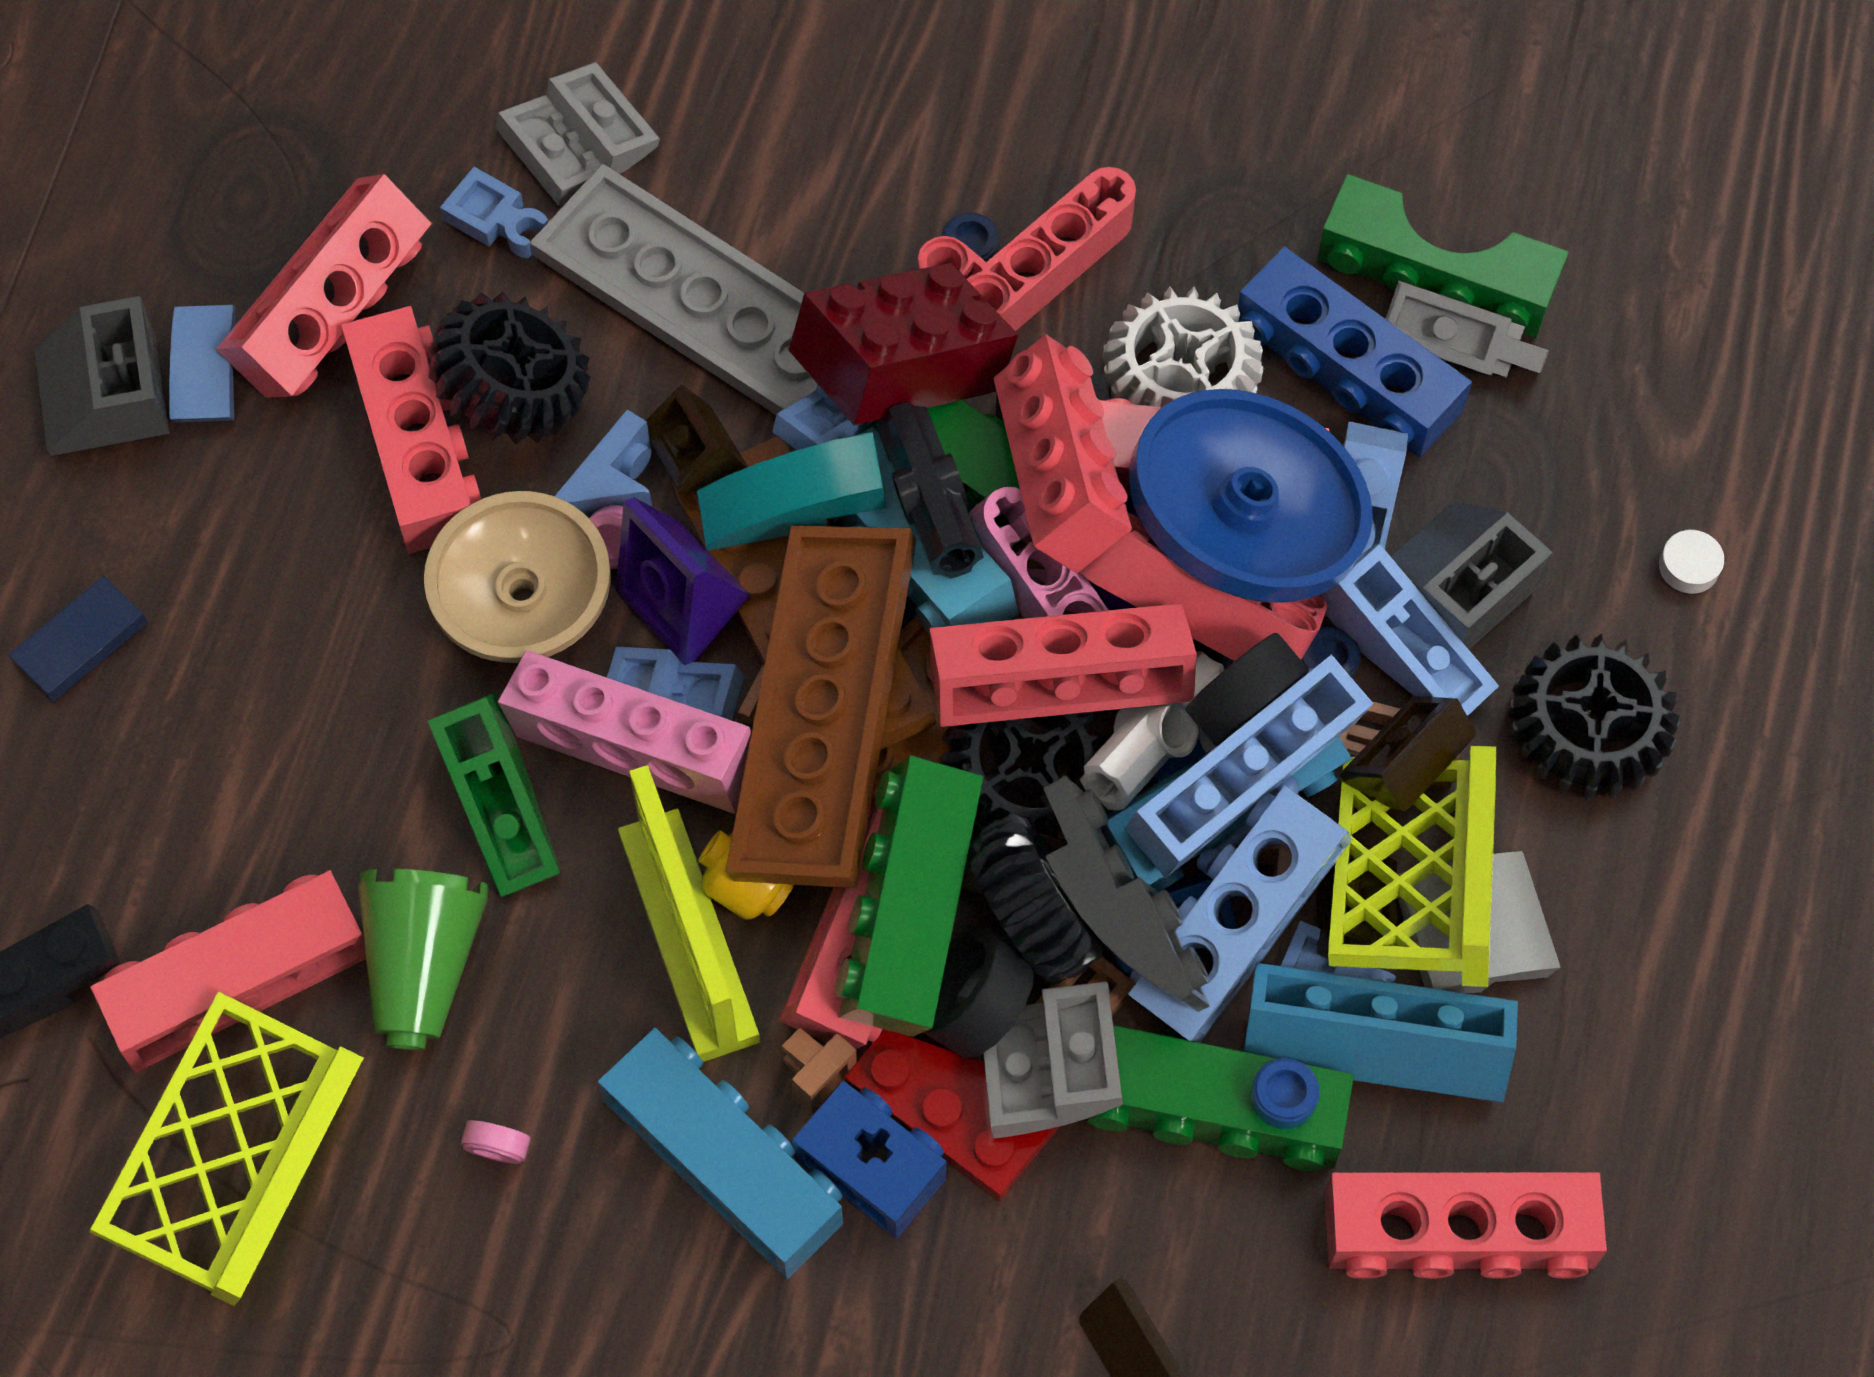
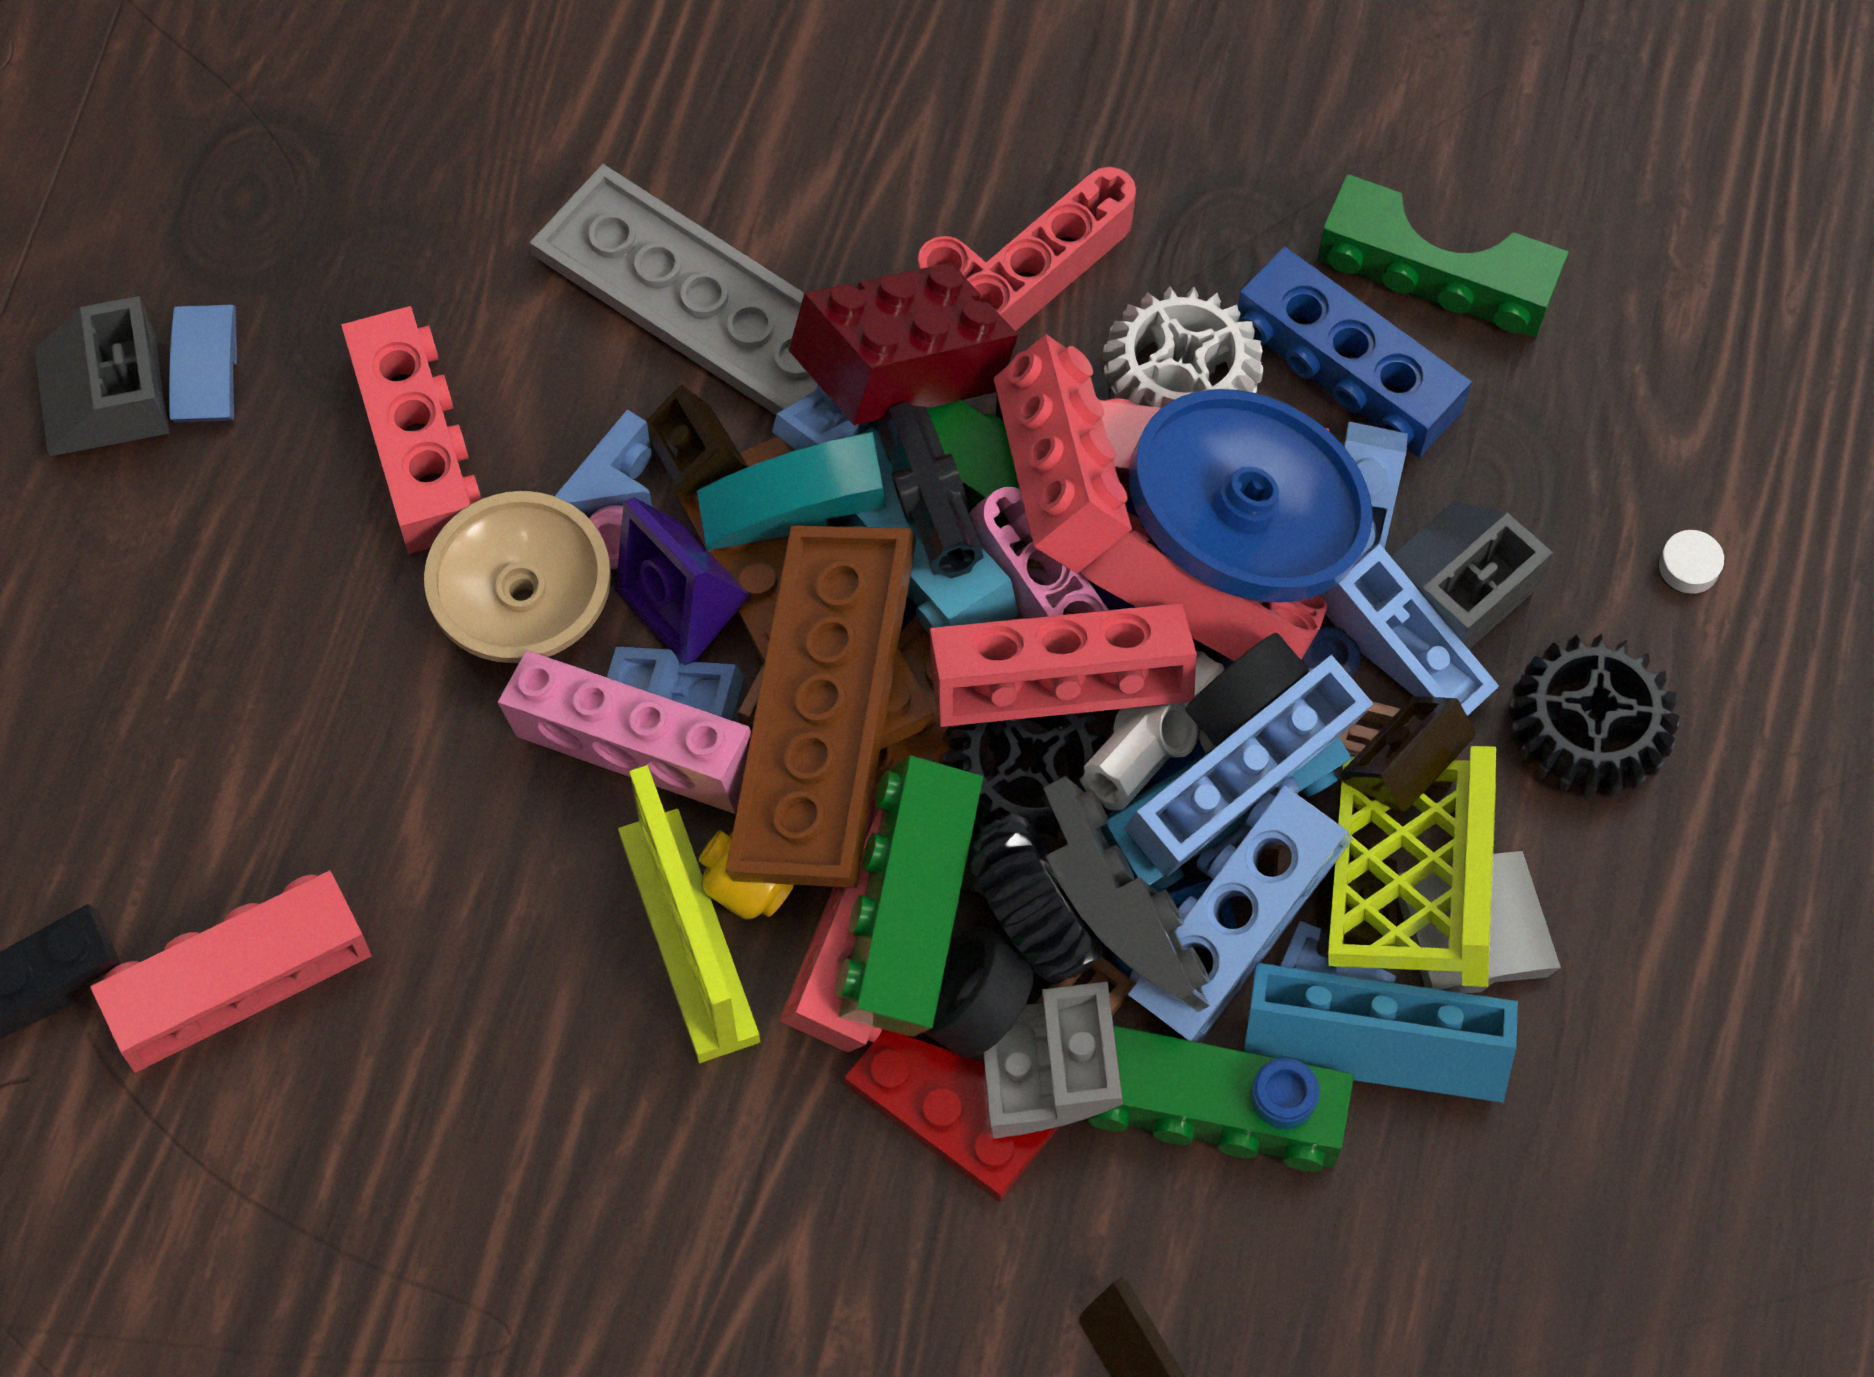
(78, 638): dark blue tile -> none
(260, 340): coral brick -> none
(279, 1174): neon yellow fence -> none
(416, 949): bright green cone -> none
(490, 209): medium blue plate -> none
(495, 1142): bright pink tile -> none
(496, 357): black gear -> none
(496, 793): green slope -> none
(576, 131): light grey slope -> none
(723, 1152): dark azure brick -> none
(817, 1067): nougat tile -> none
(884, 1192): blue brick -> none
(976, 232): dark blue tile -> none
(1463, 332): light grey hinge -> none
(1562, 1201): coral brick -> none

